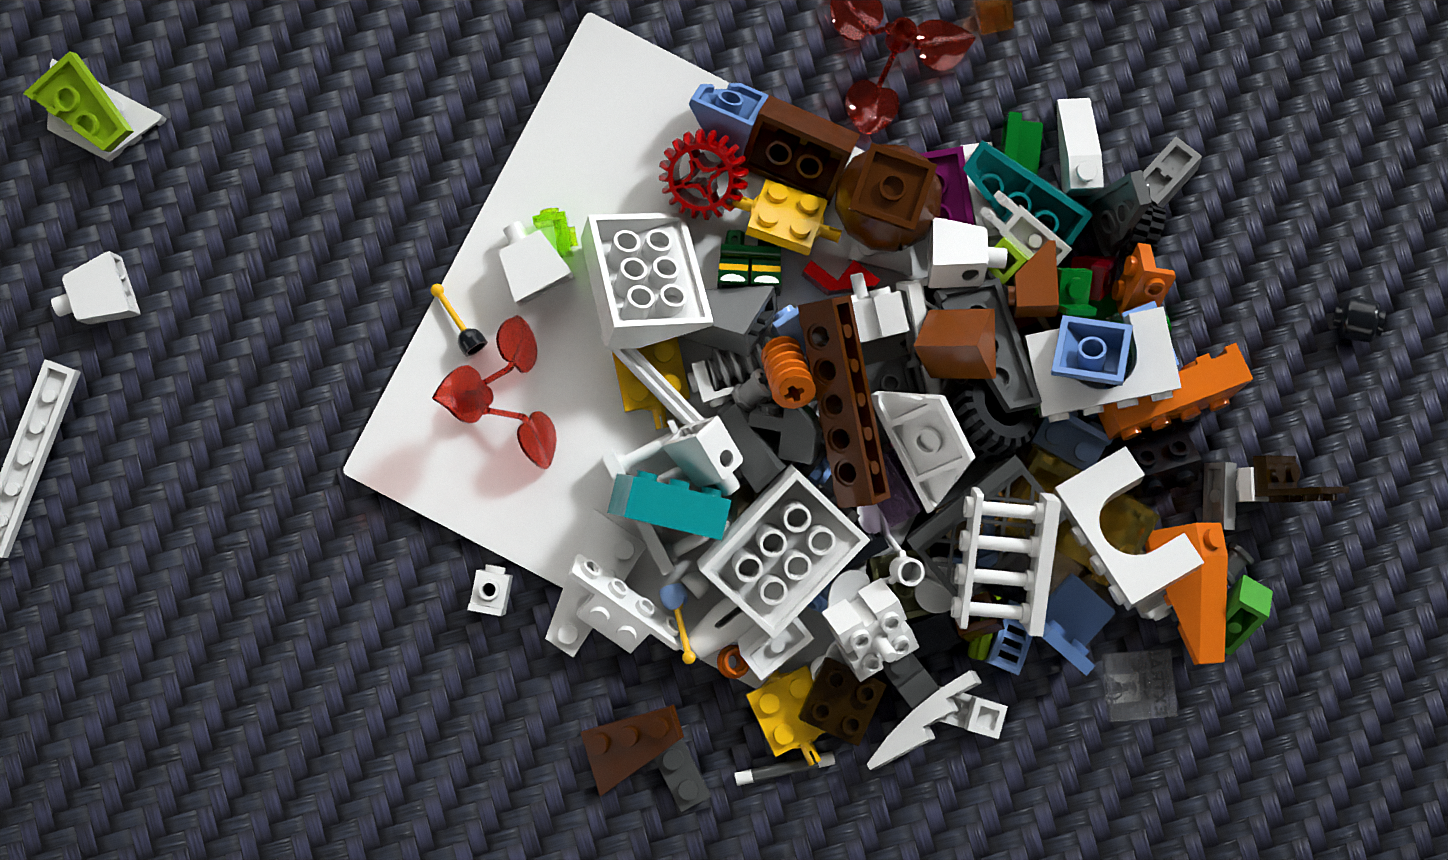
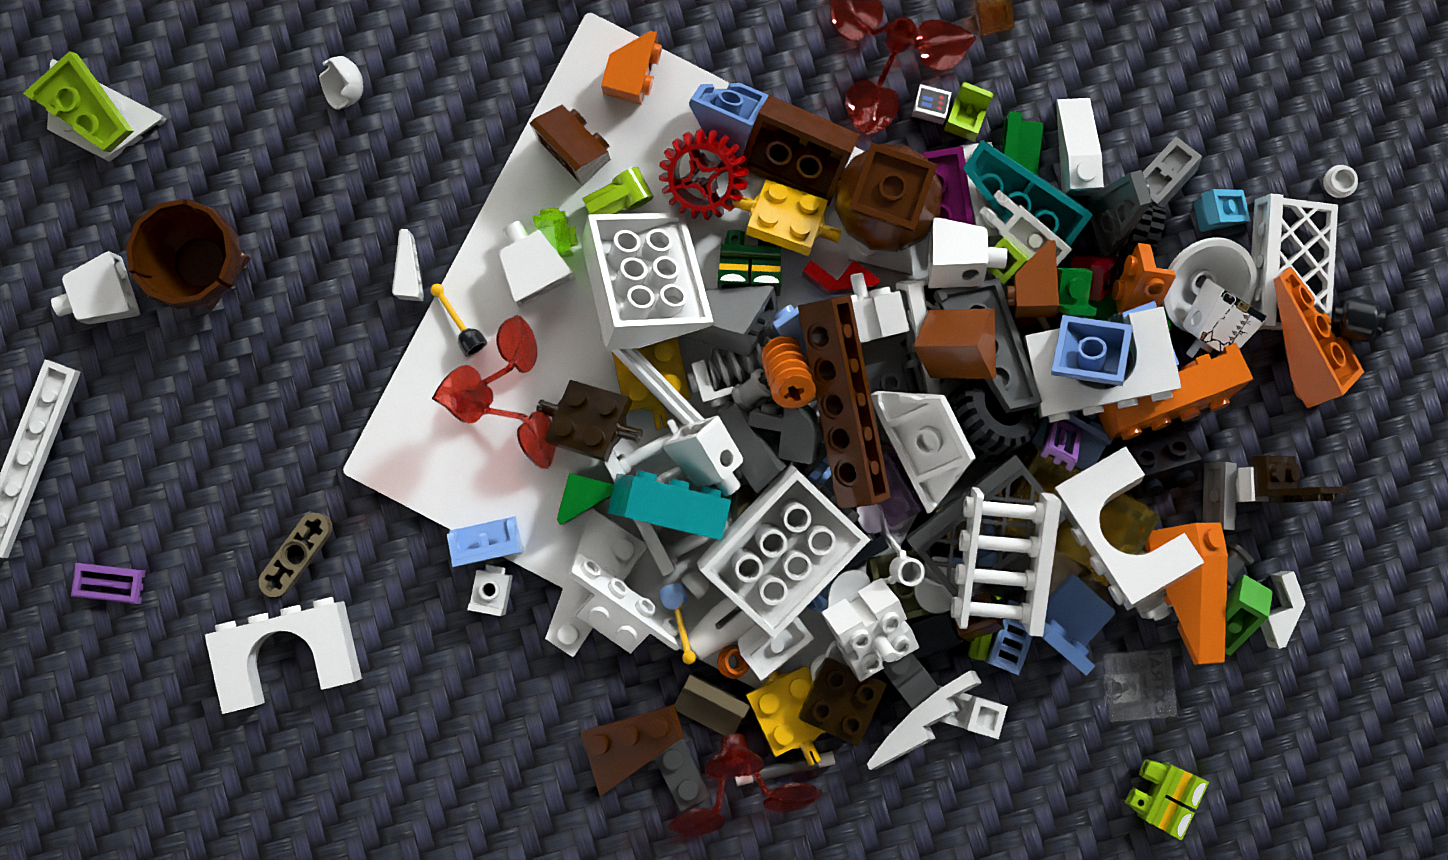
(135, 586): none -> medium lavender tile
(184, 254): none -> reddish brown plate
(235, 650): none -> white arch
(288, 580): none -> dark tan beam
(341, 82): none -> white hair
(407, 277): none -> white slope
(484, 541): none -> light blue hinge
(571, 142): none -> reddish brown slope
(581, 496): none -> green slope
(589, 420): none -> dark brown plate
(625, 192): none -> lime piece
(629, 69): none -> orange slope
(711, 705): none -> dark tan panel
(737, 761): none -> clear red plant
(931, 104): none -> slope
(968, 111): none -> lime bracket
(1058, 451): none -> medium lavender tile
(1160, 810): none -> lime hips
(1214, 259): none -> white dish
(1220, 320): none -> white torso
(1221, 209): none -> medium azure slope
(1268, 257): none -> white fence
(1283, 619): none -> white slope
(1317, 359): none -> orange wedge
(1340, 181): none -> white plate

